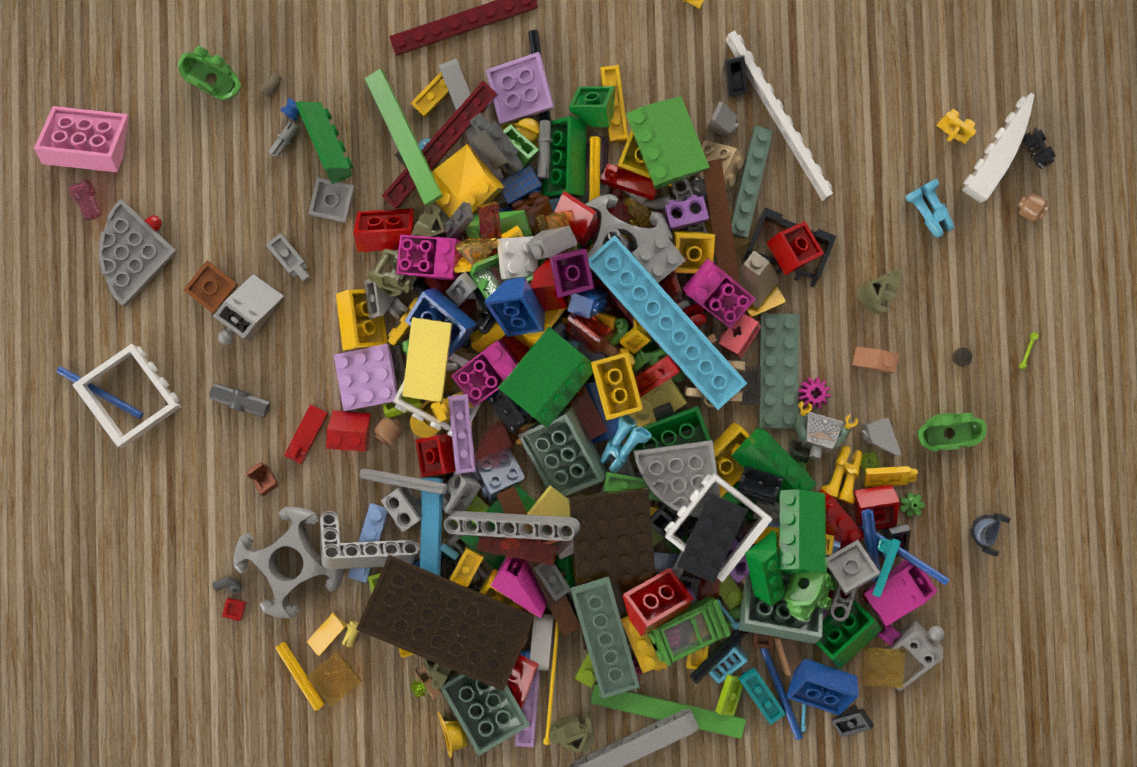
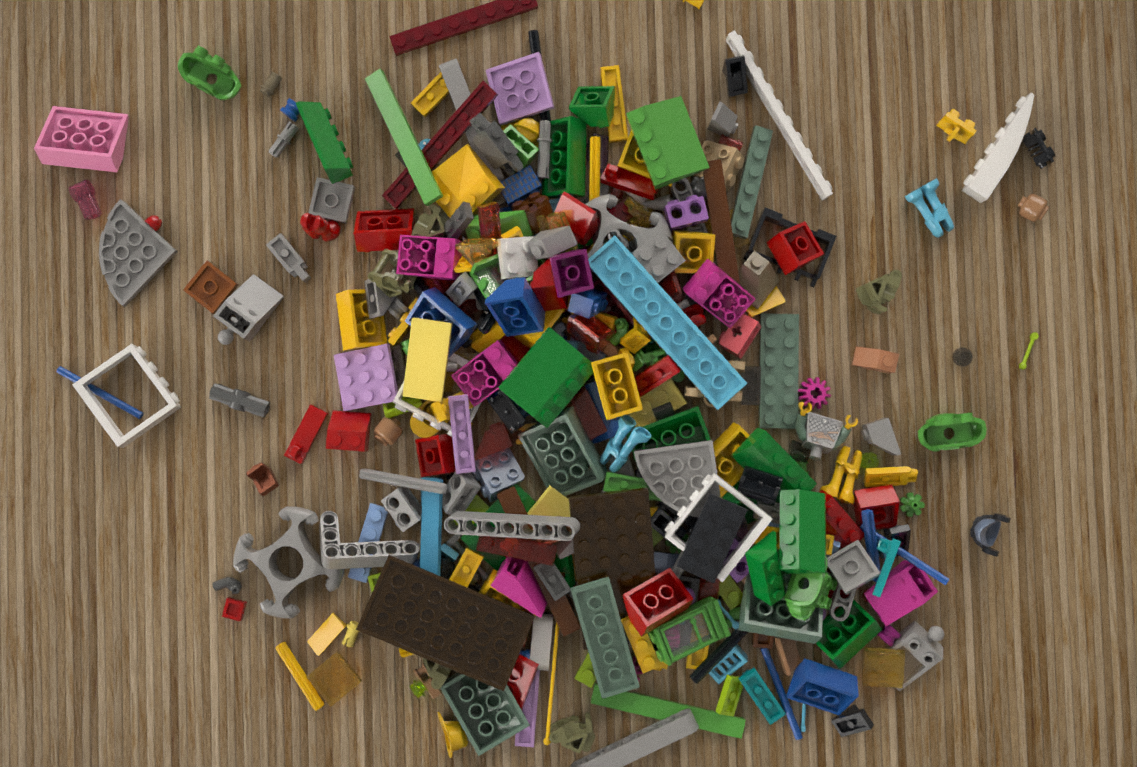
(317, 226): none -> red piece
(725, 140): none -> clear red pin

